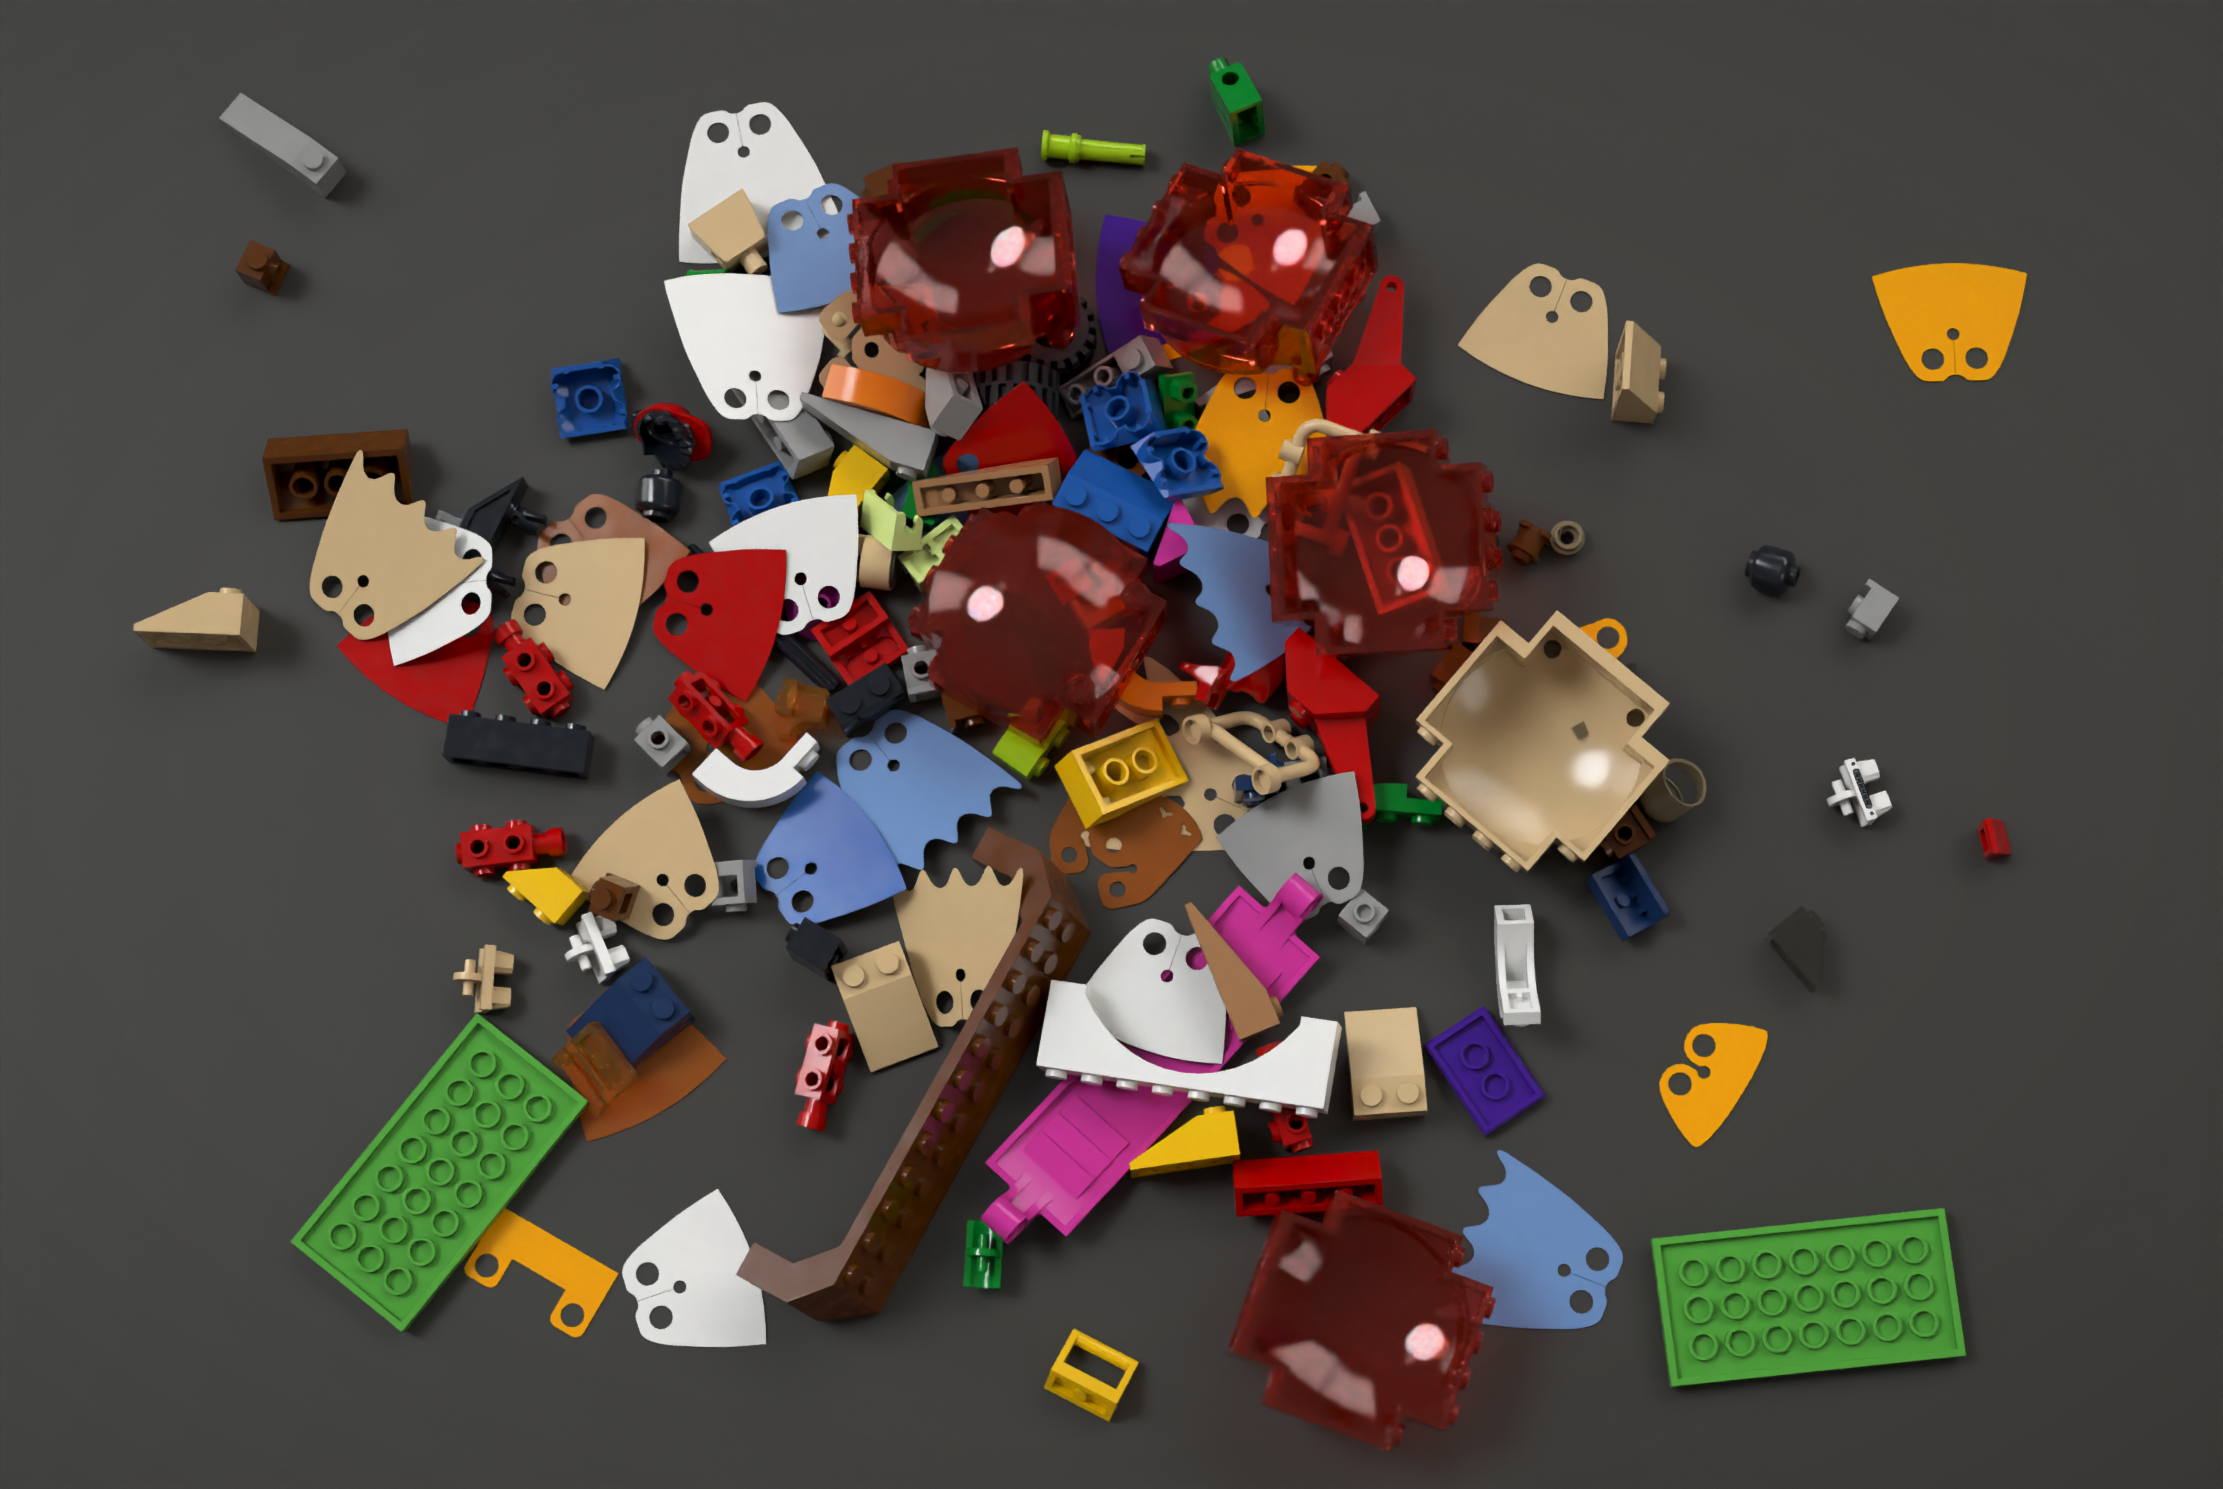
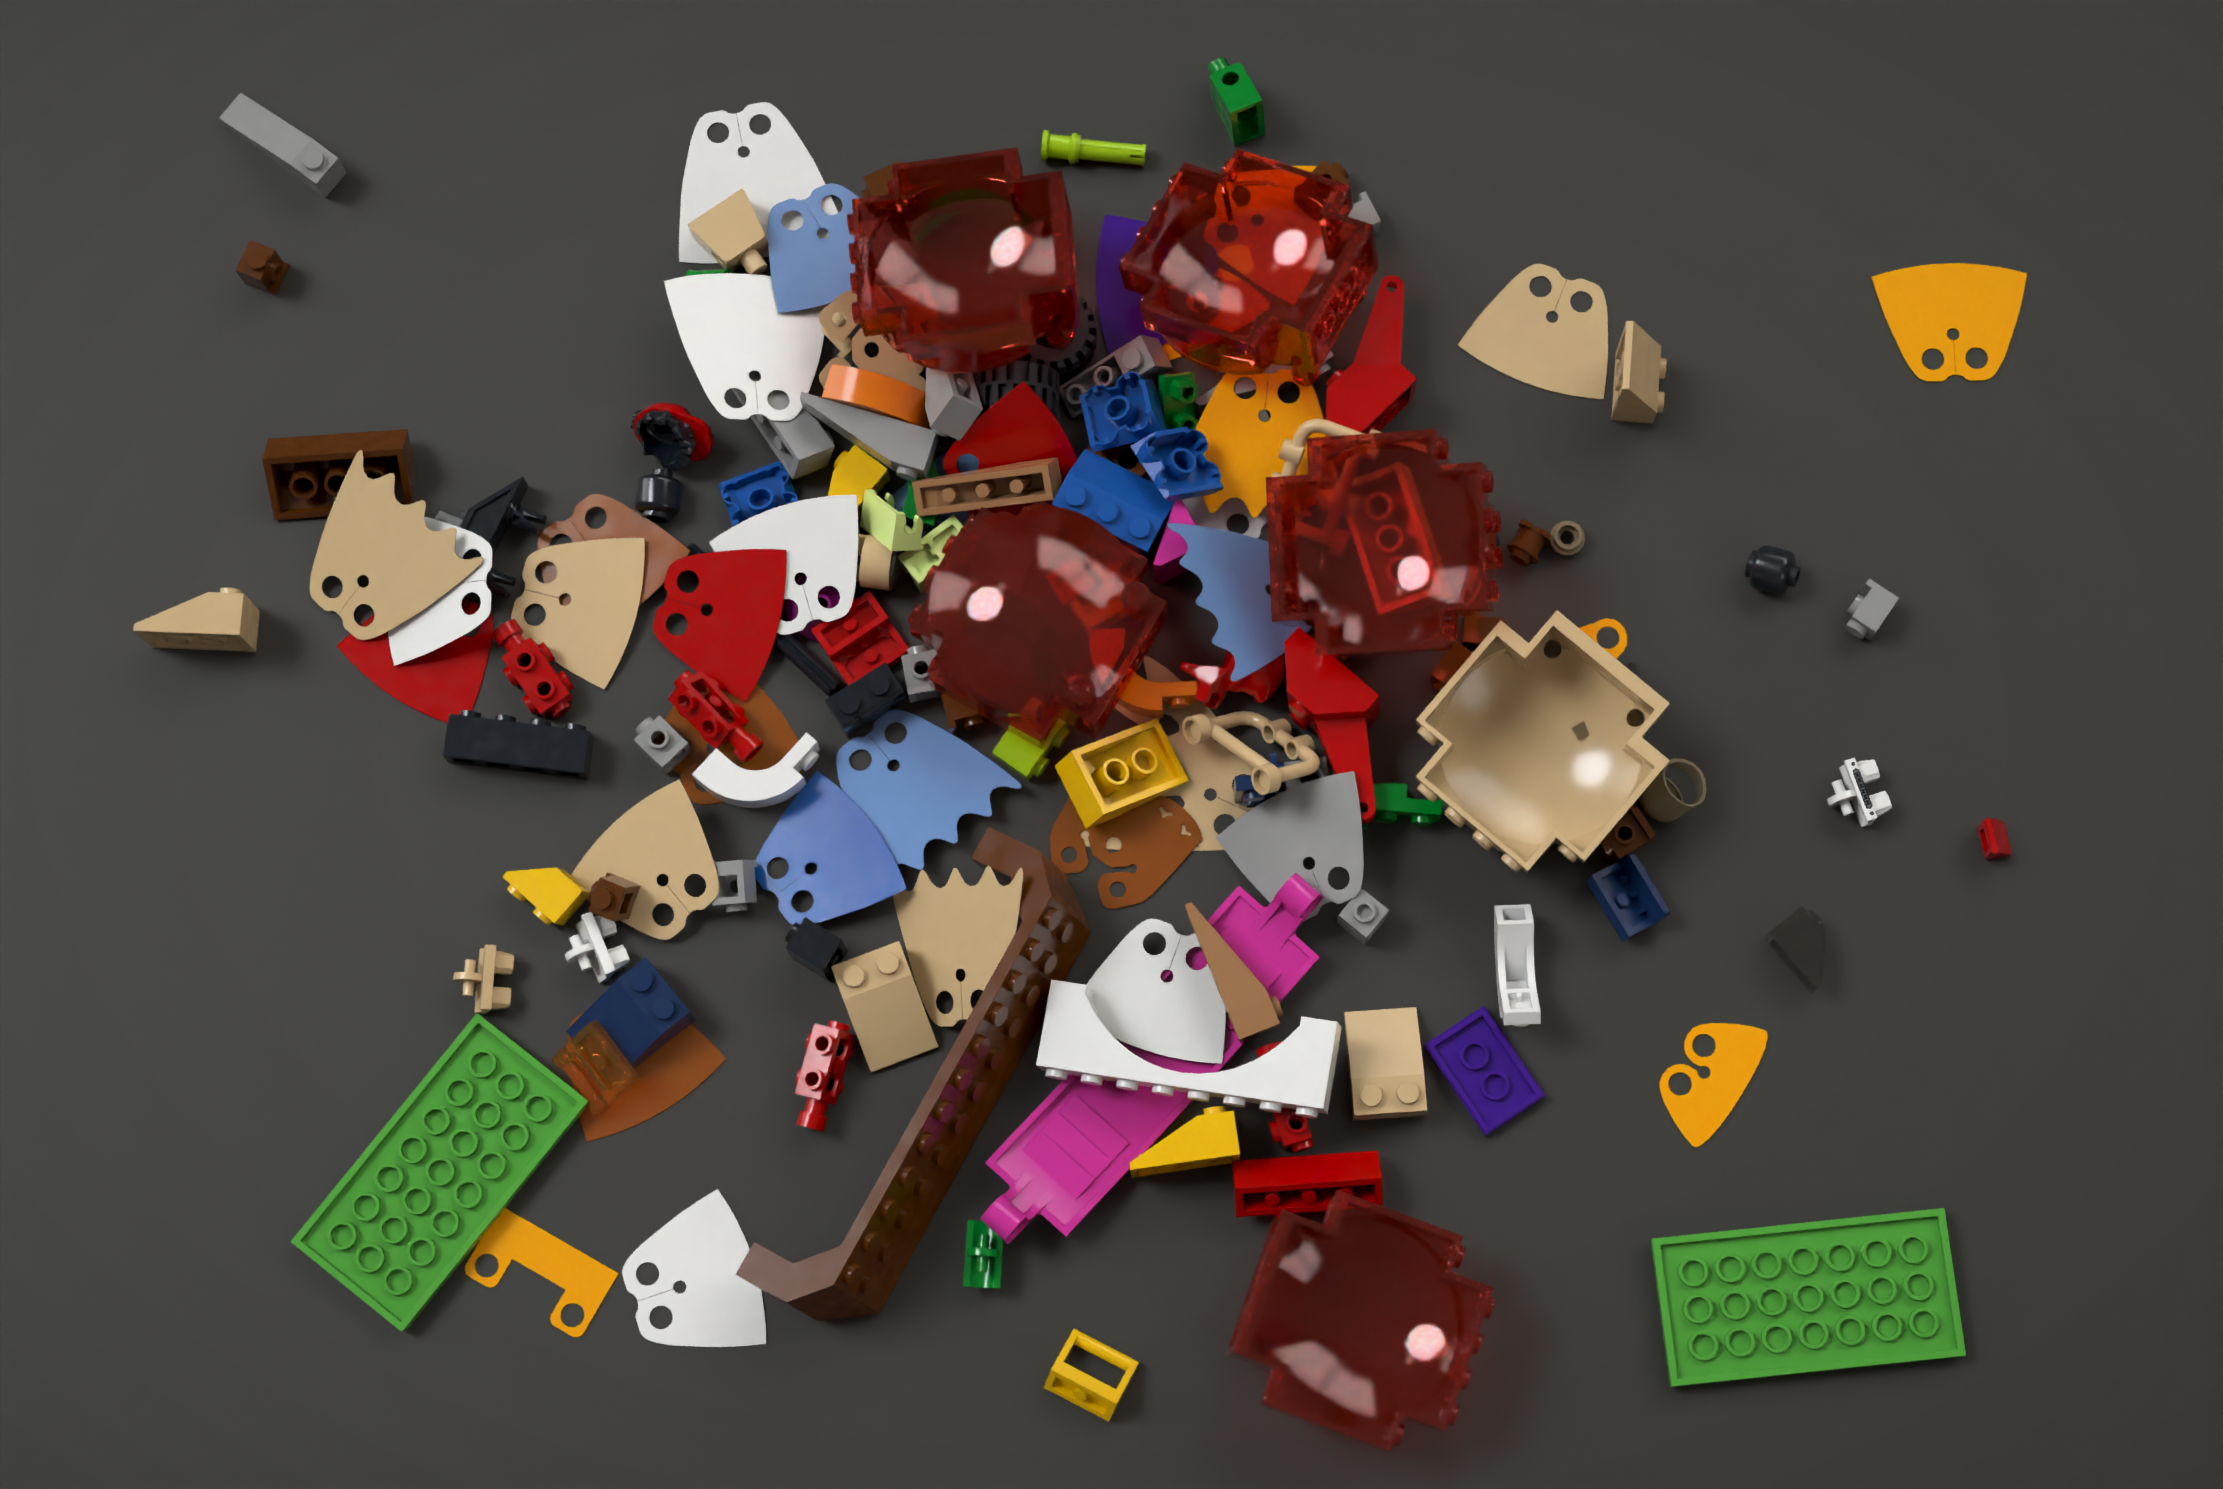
(497, 850): red brick -> none
(589, 398): blue slope -> none
(800, 709): clear orange brick -> none
(1523, 1244): medium blue piece -> none

